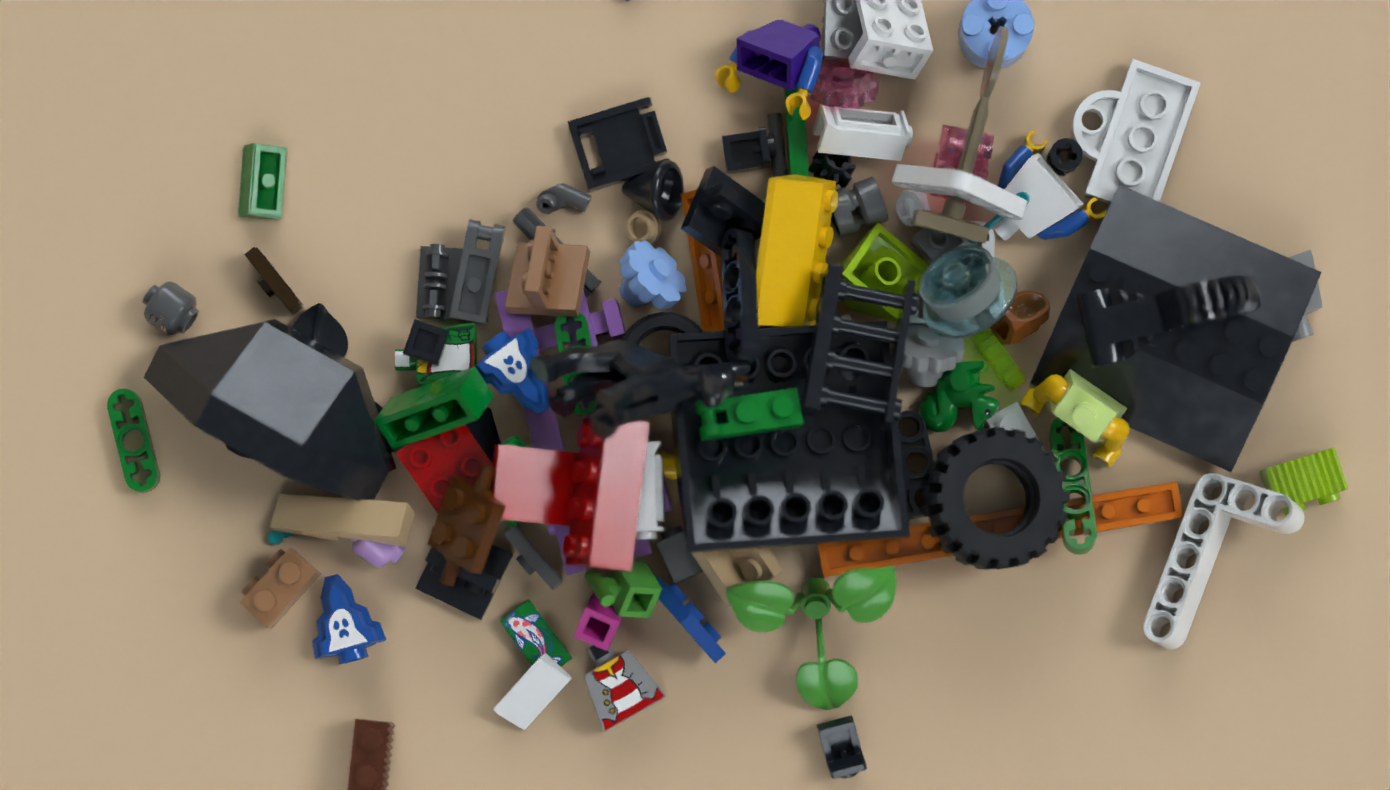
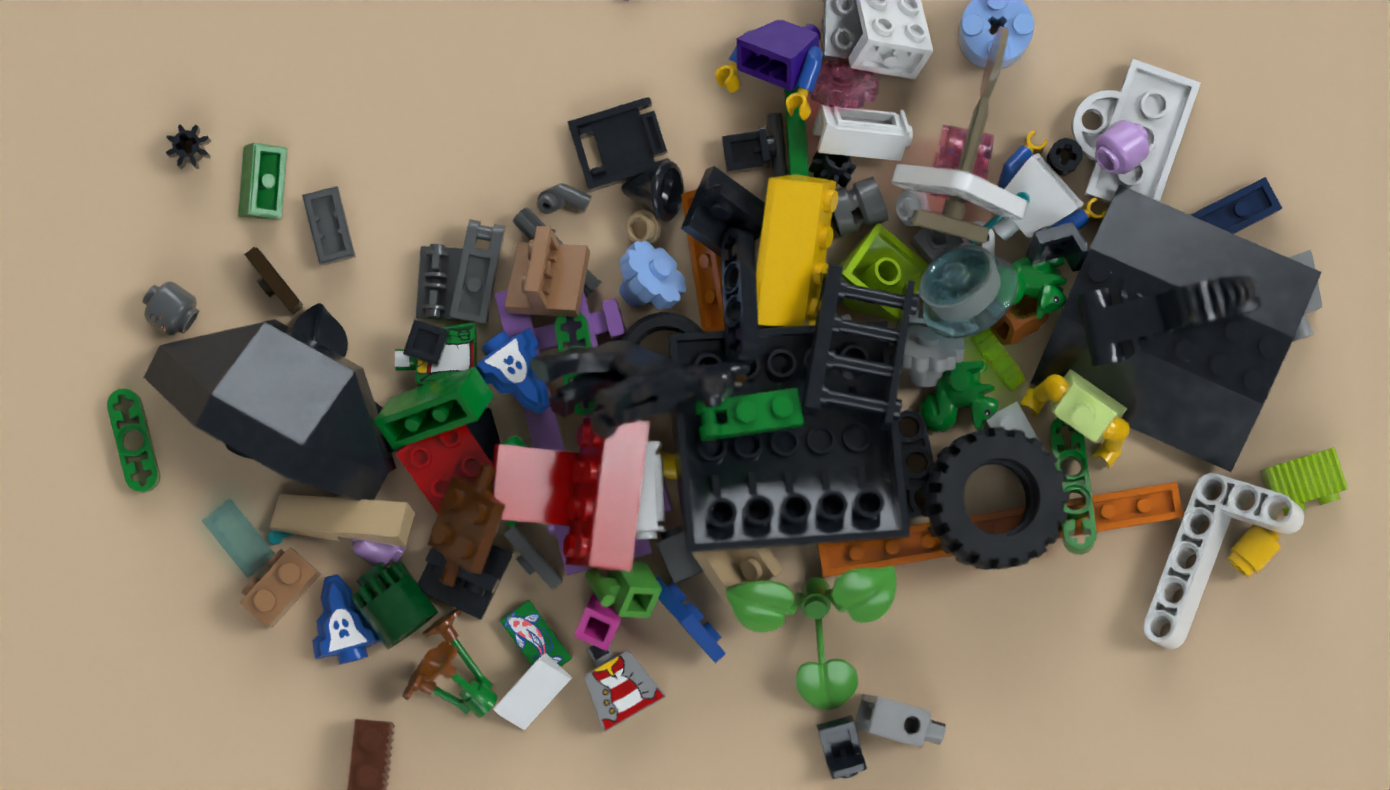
(178, 144): none -> black gear
(239, 537): none -> clear light blue tile
(329, 226): none -> dark grey plate
(392, 603): none -> dark green gear
(475, 695): none -> plant
(887, 720): none -> light grey torso
(1040, 282): none -> green animal
(1057, 242): none -> black bracket
(1122, 147): none -> lavender head
(1242, 207): none -> dark blue plate
(1254, 550): none -> yellow brick

